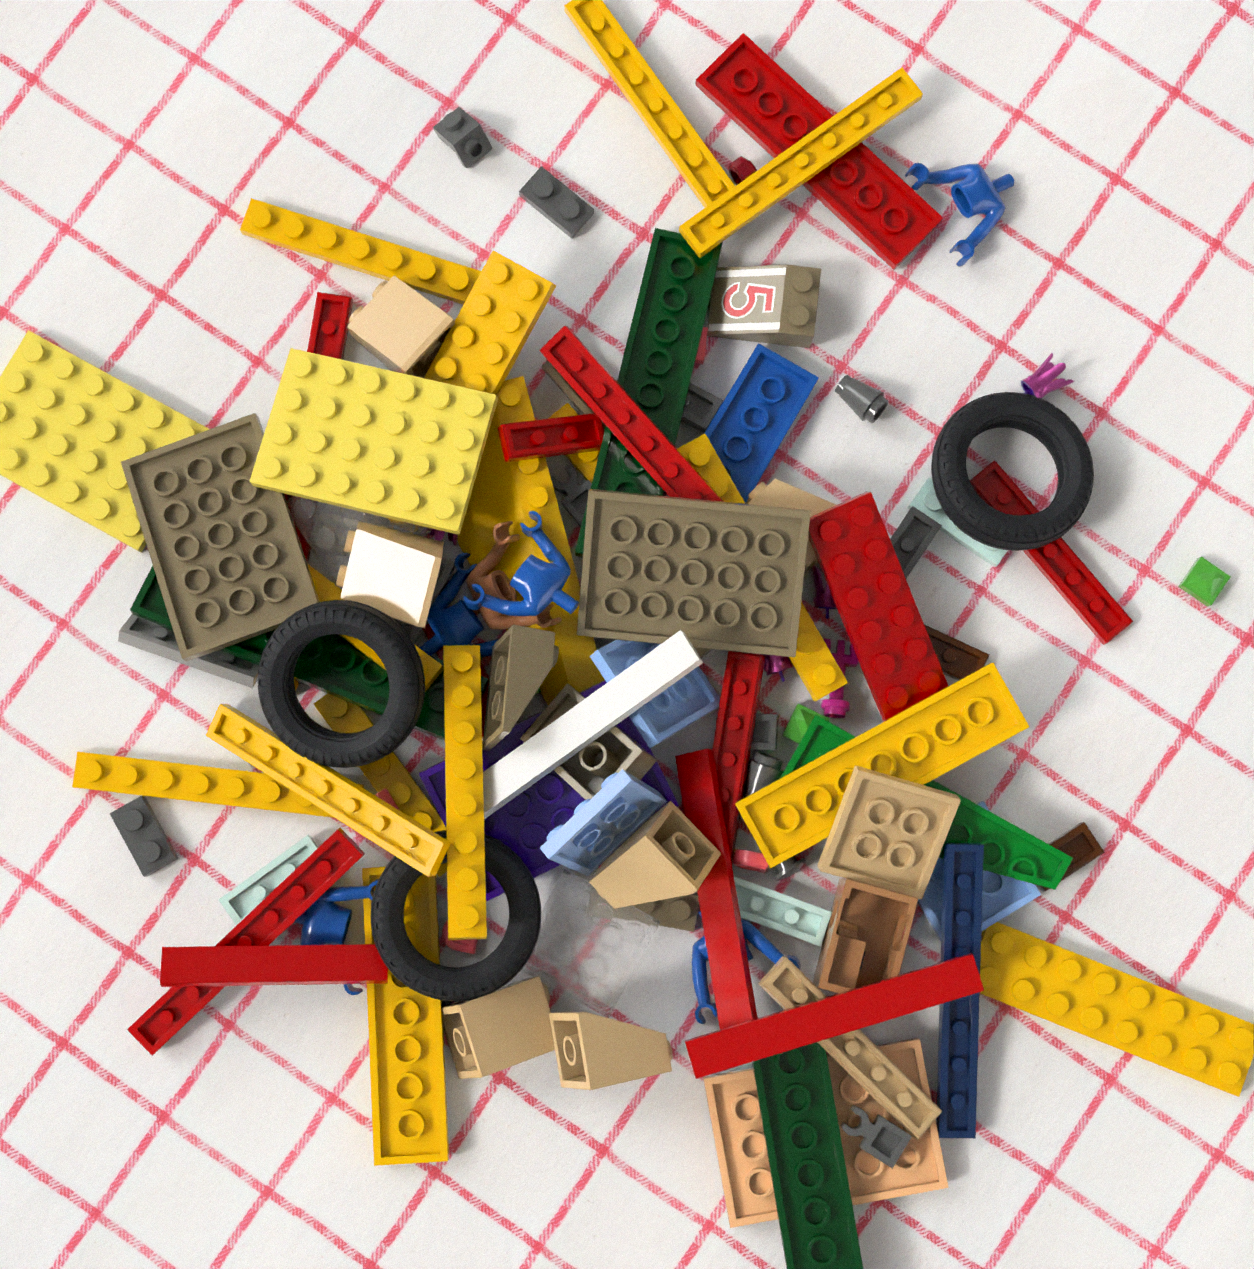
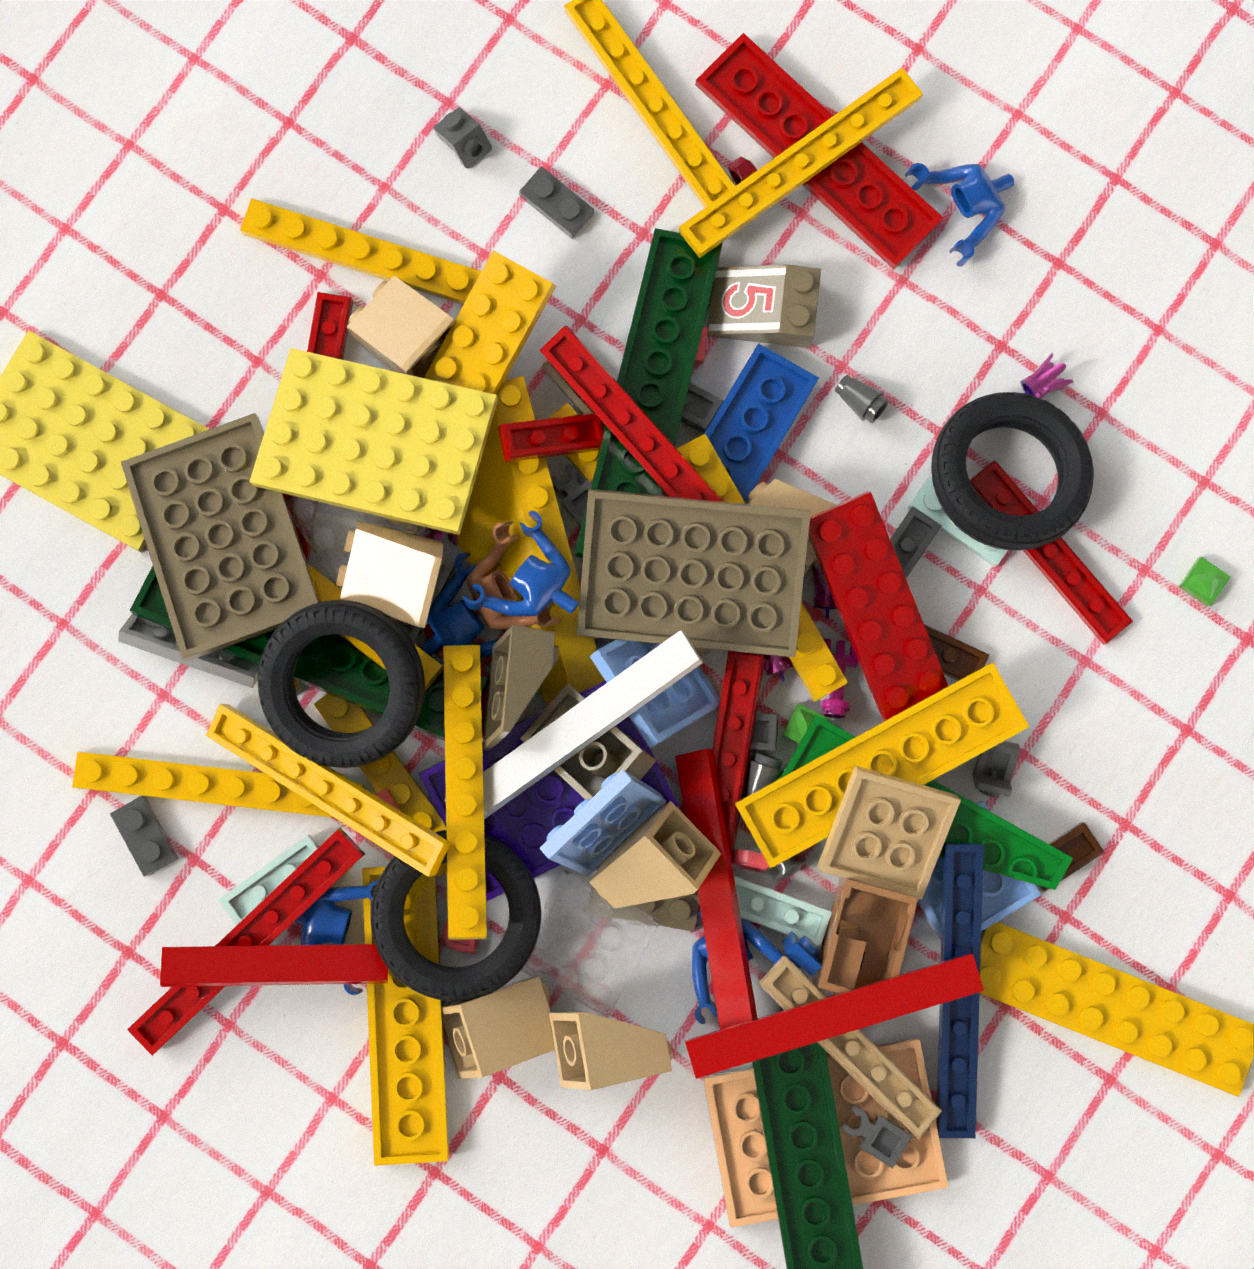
(803, 952): none -> blue plate
(995, 769): none -> dark grey bracket

